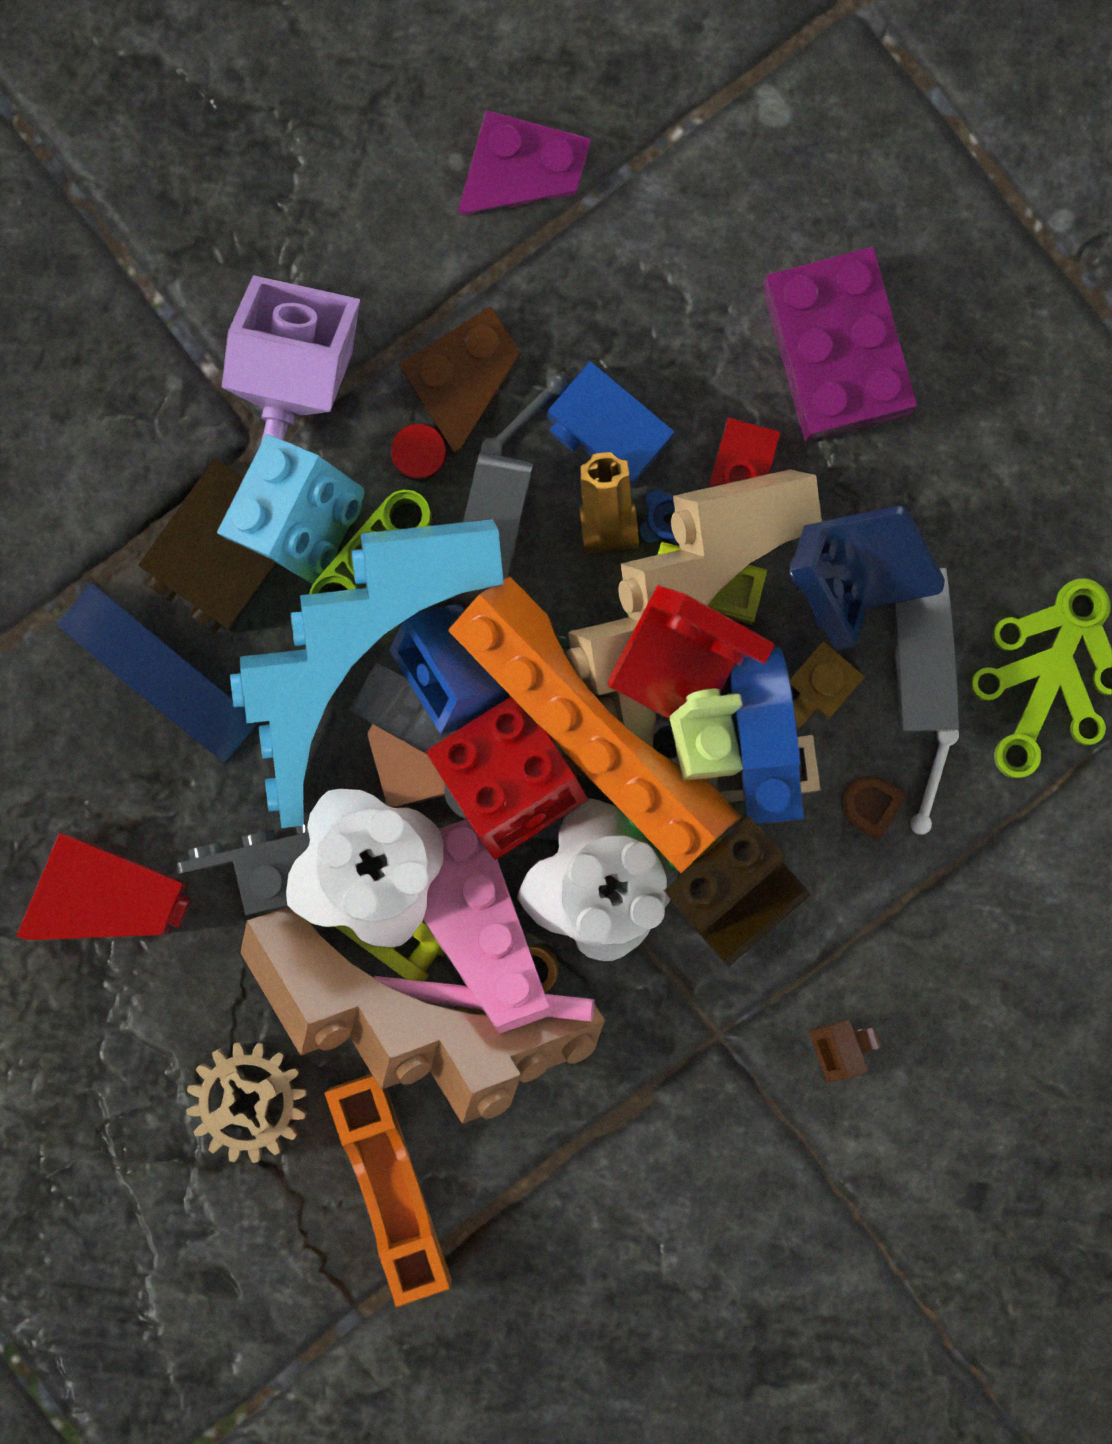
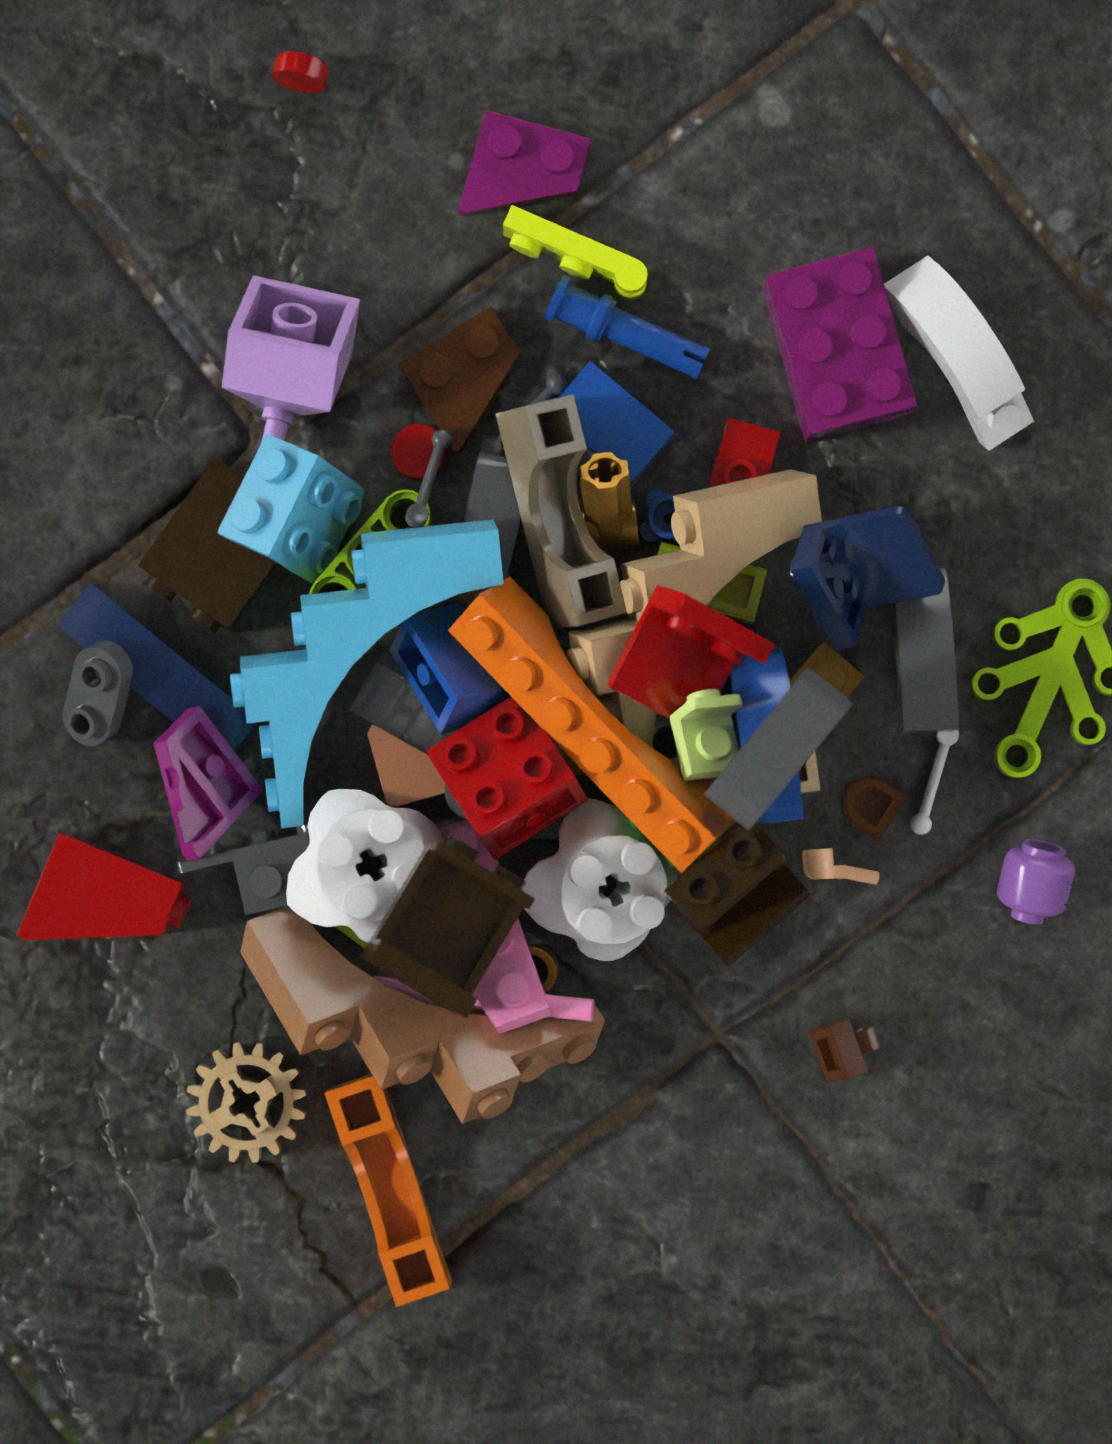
(95, 698): none -> dark grey plate
(202, 781): none -> magenta wing
(300, 72): none -> red tile
(418, 513): none -> dark grey hinge
(447, 924): none -> dark brown panel
(543, 457): none -> dark tan arch
(577, 253): none -> neon yellow plate
(602, 319): none -> blue pin
(778, 748): none -> dark grey beam
(820, 865): none -> light nougat hand
(963, 347): none -> white arch
(1035, 881): none -> medium lavender head

